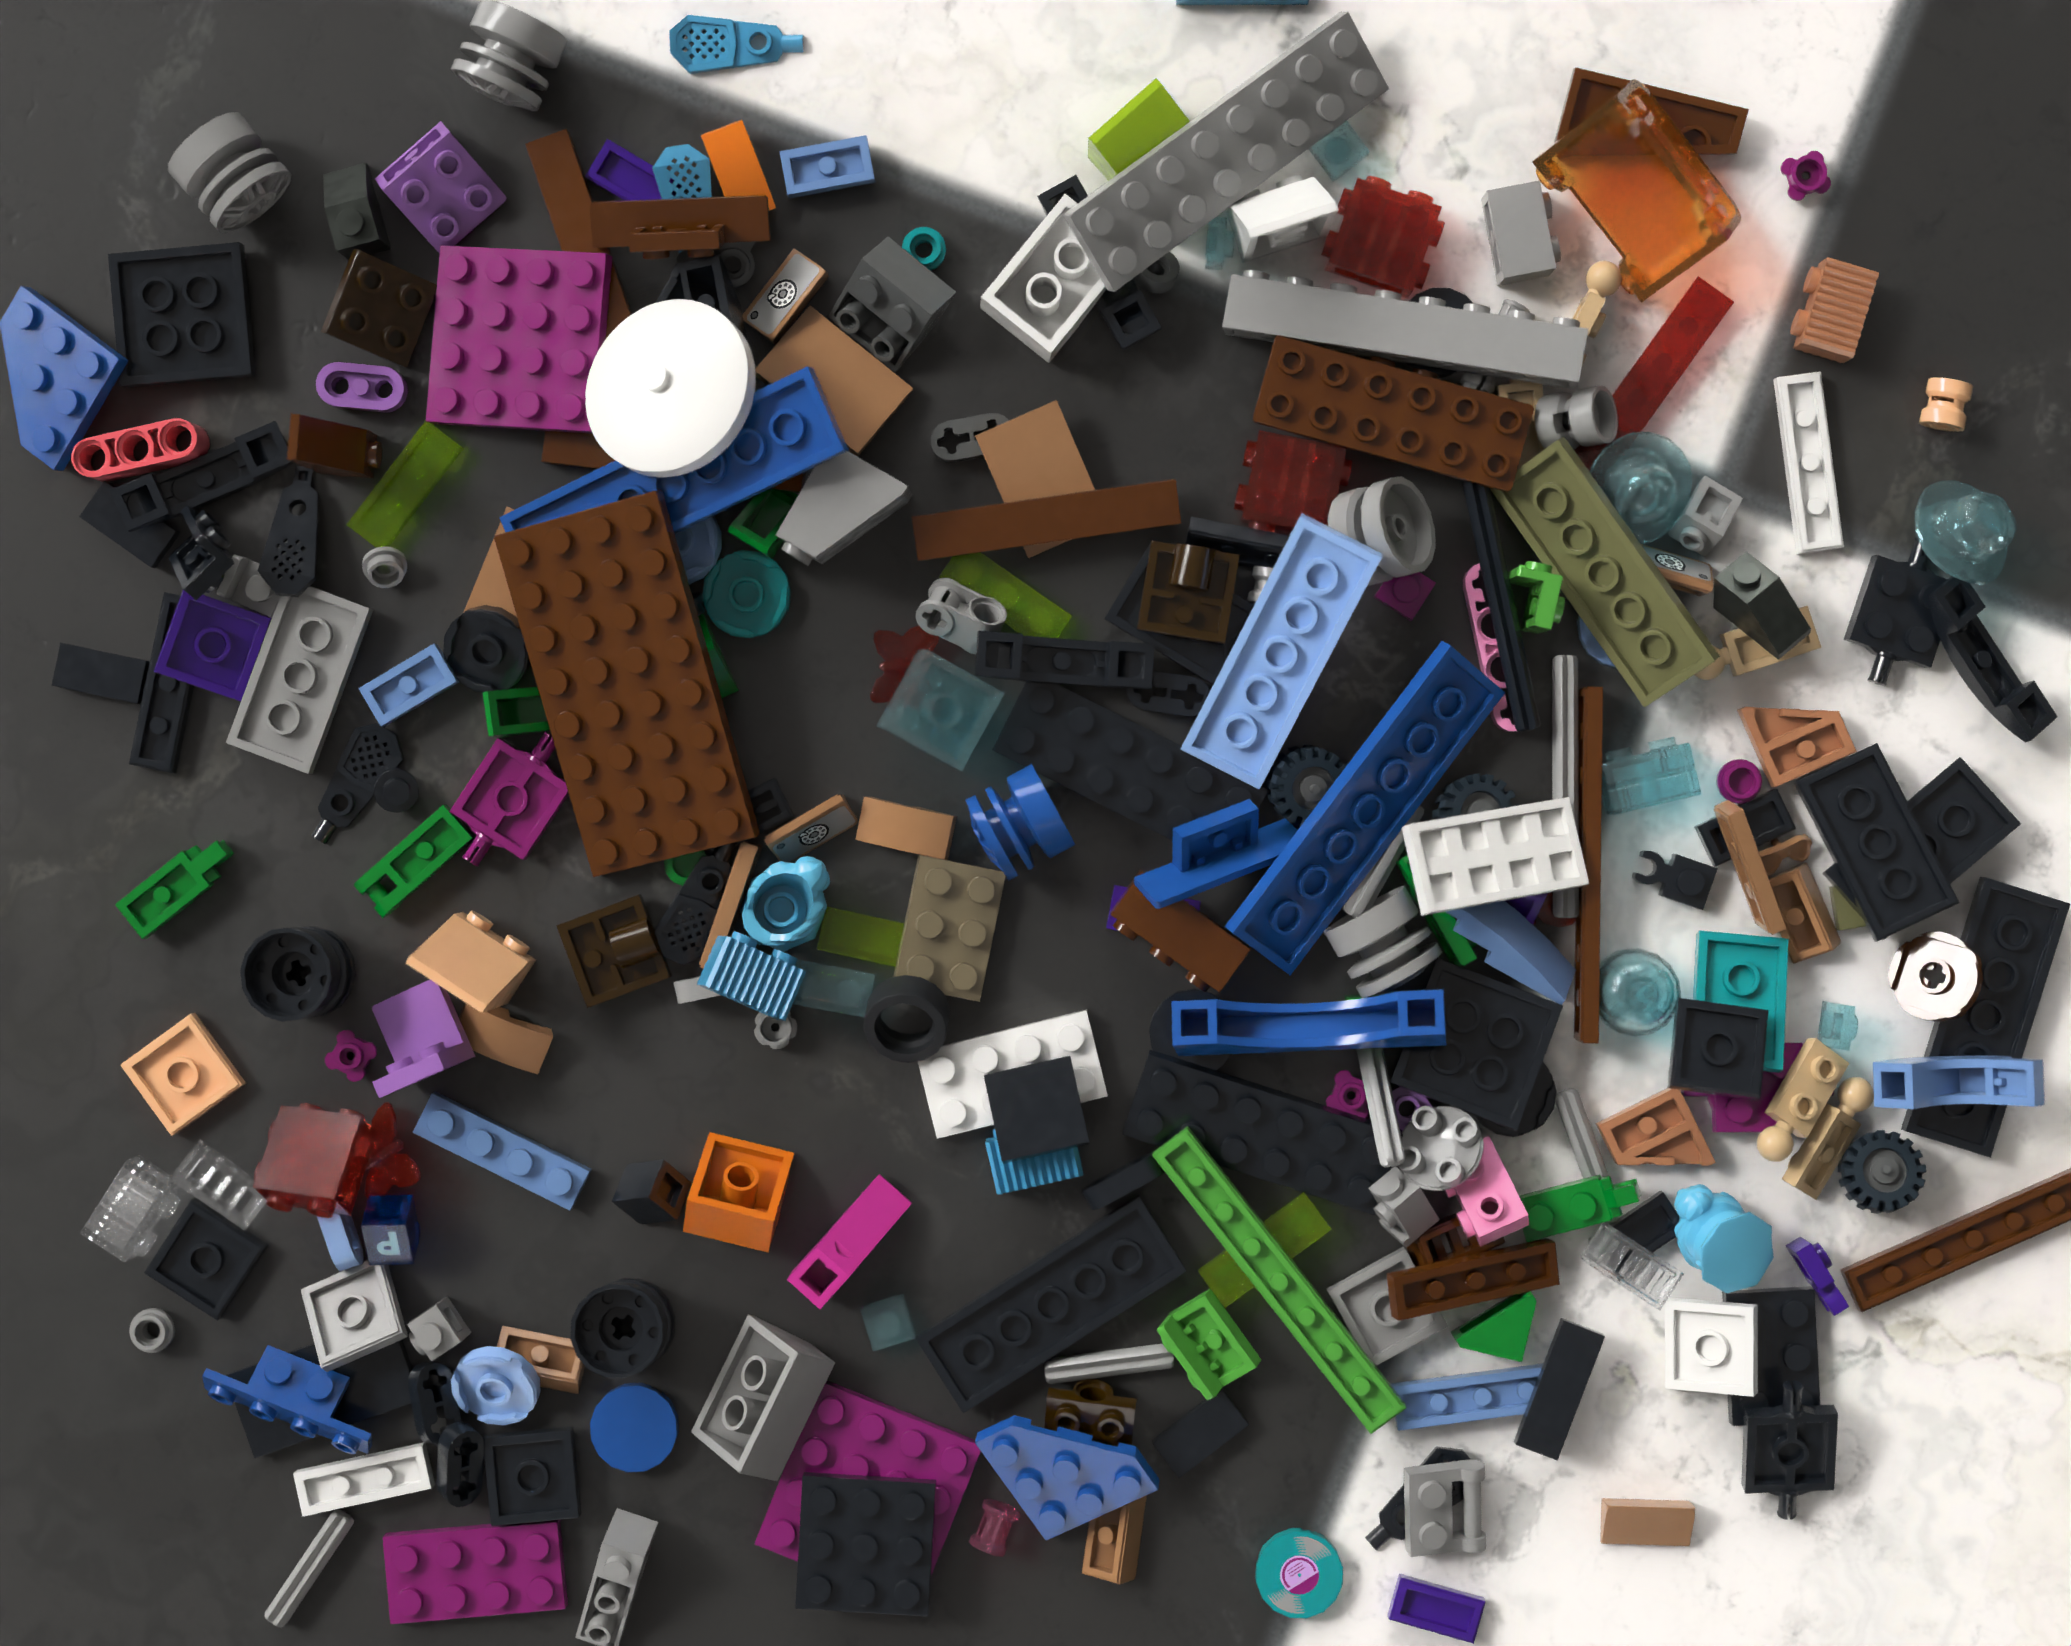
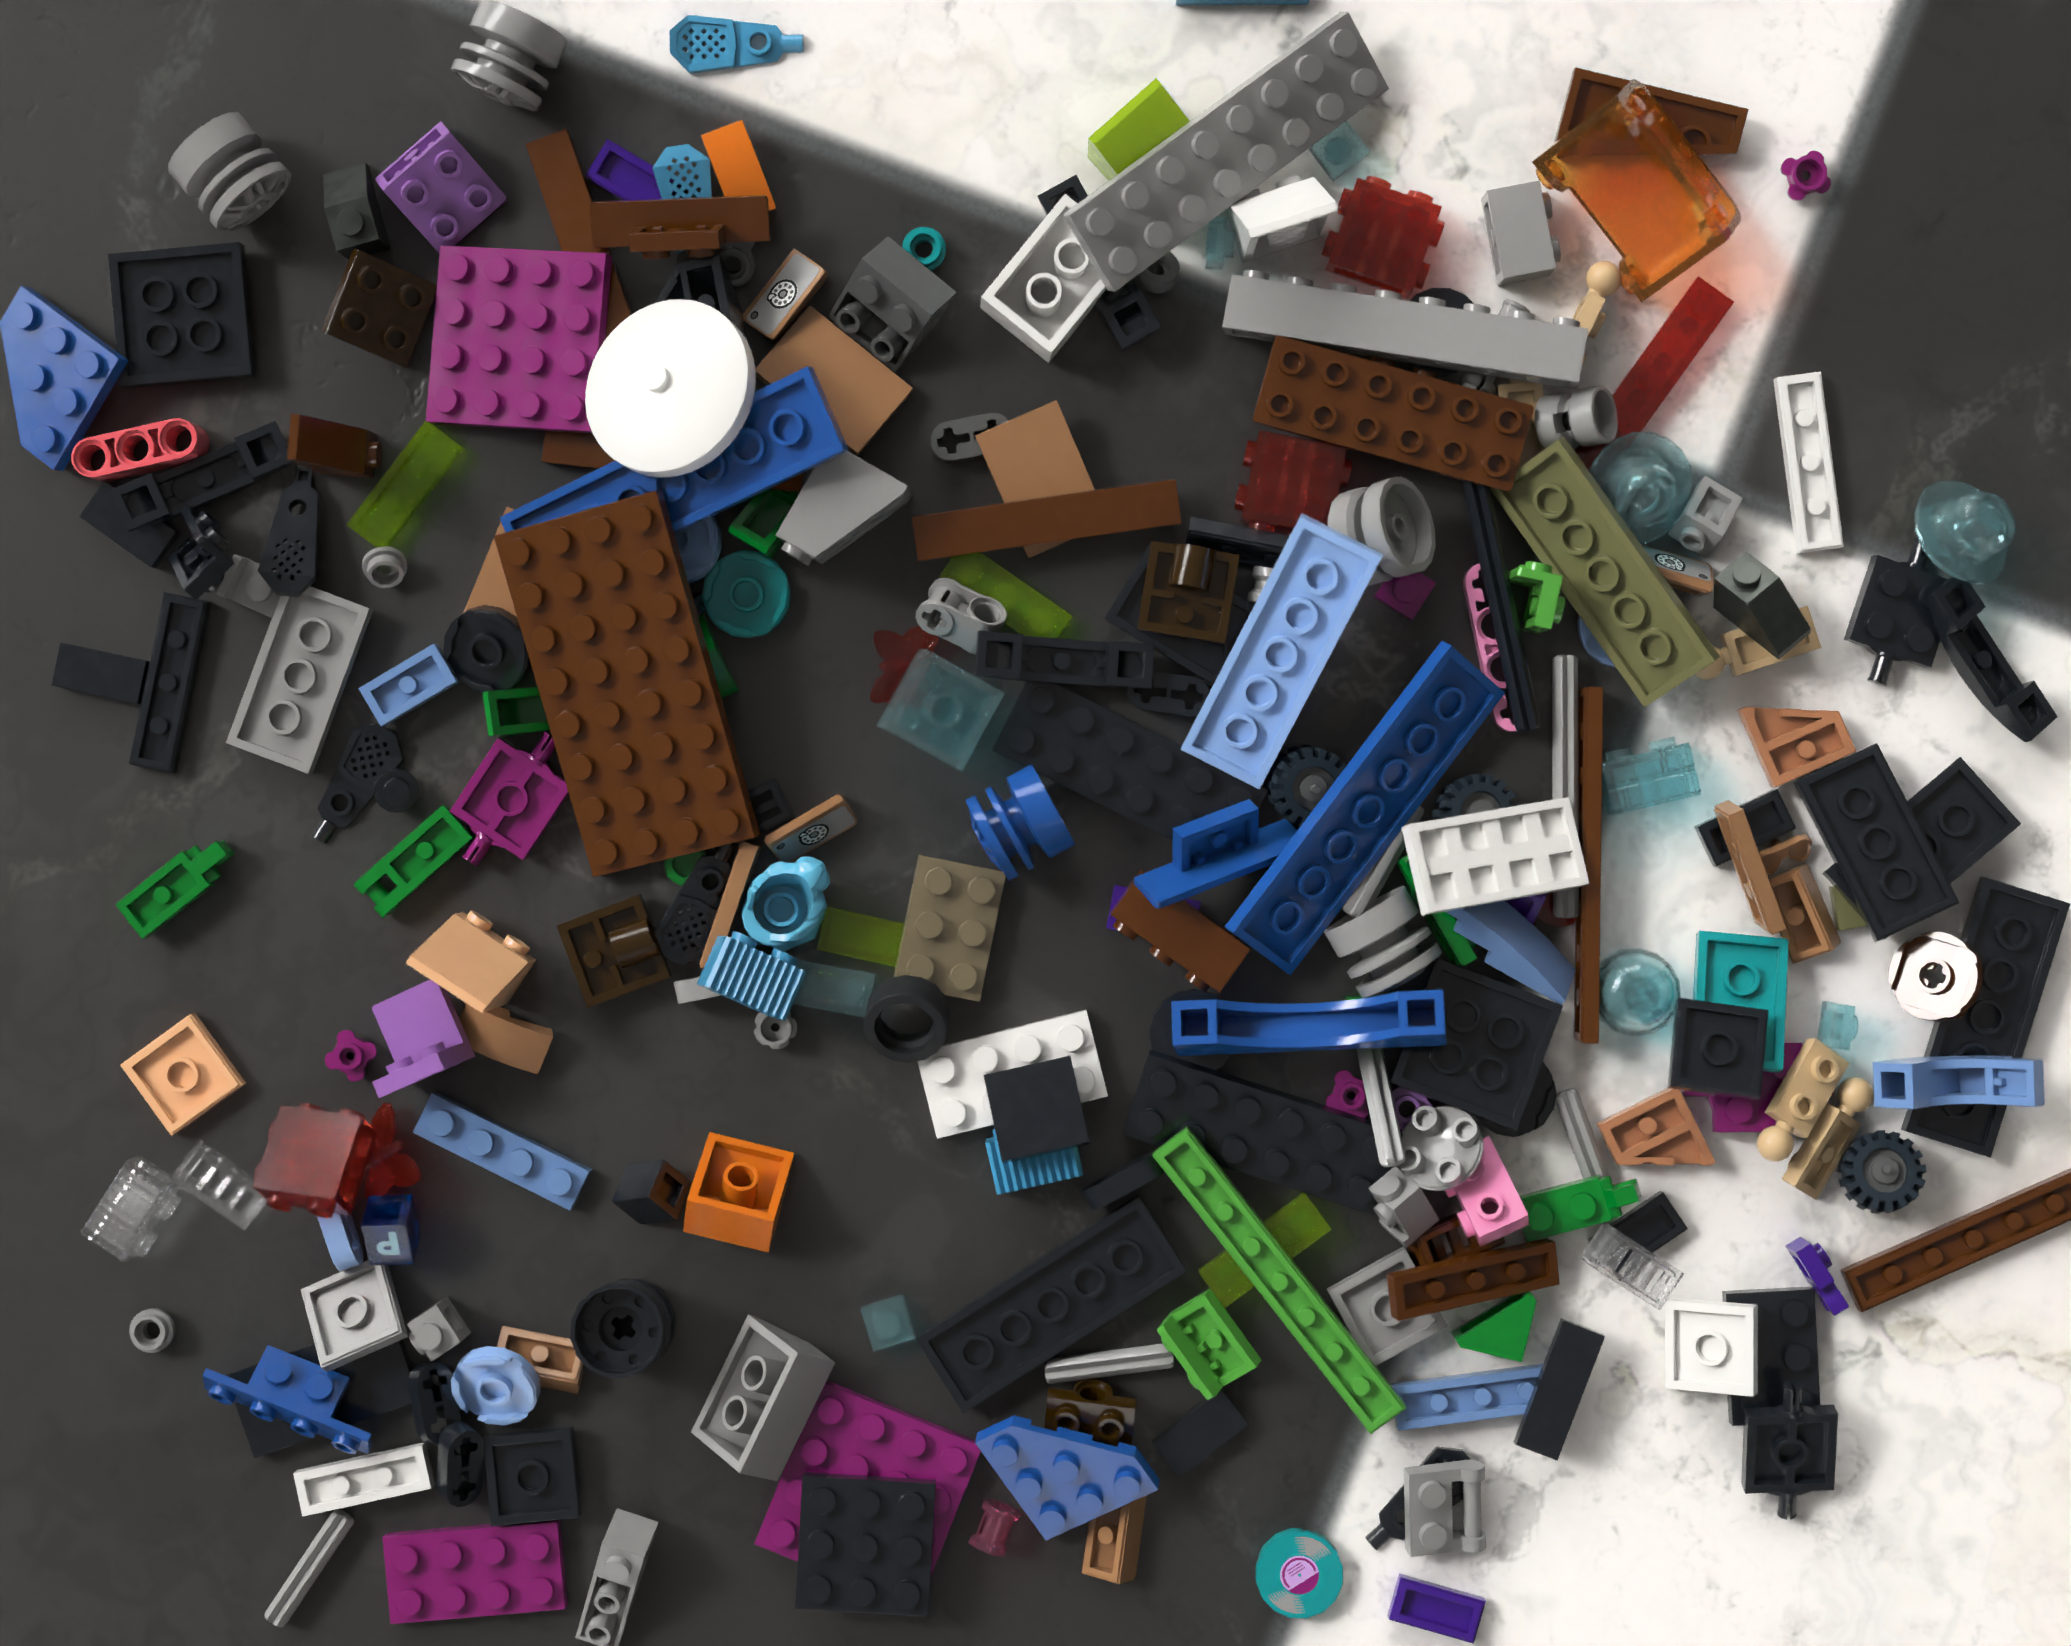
(206, 1259): black tile -> none
(212, 645): dark purple plate -> none
(274, 979): black wheel -> none
(363, 387): medium lavender plate -> none
(634, 1427): blue tile -> none
(827, 166): medium blue plate -> none
(849, 1241): dark pink slope -> none
(906, 828): medium nougat slope -> none
(1646, 1522): medium nougat slope -> none
(1681, 880): black plate -> none
(1722, 1238): medium azure piece -> none
(1739, 781): magenta plate -> none
(1834, 309): nougat brick -> none
(1946, 404): light nougat wheel -> none

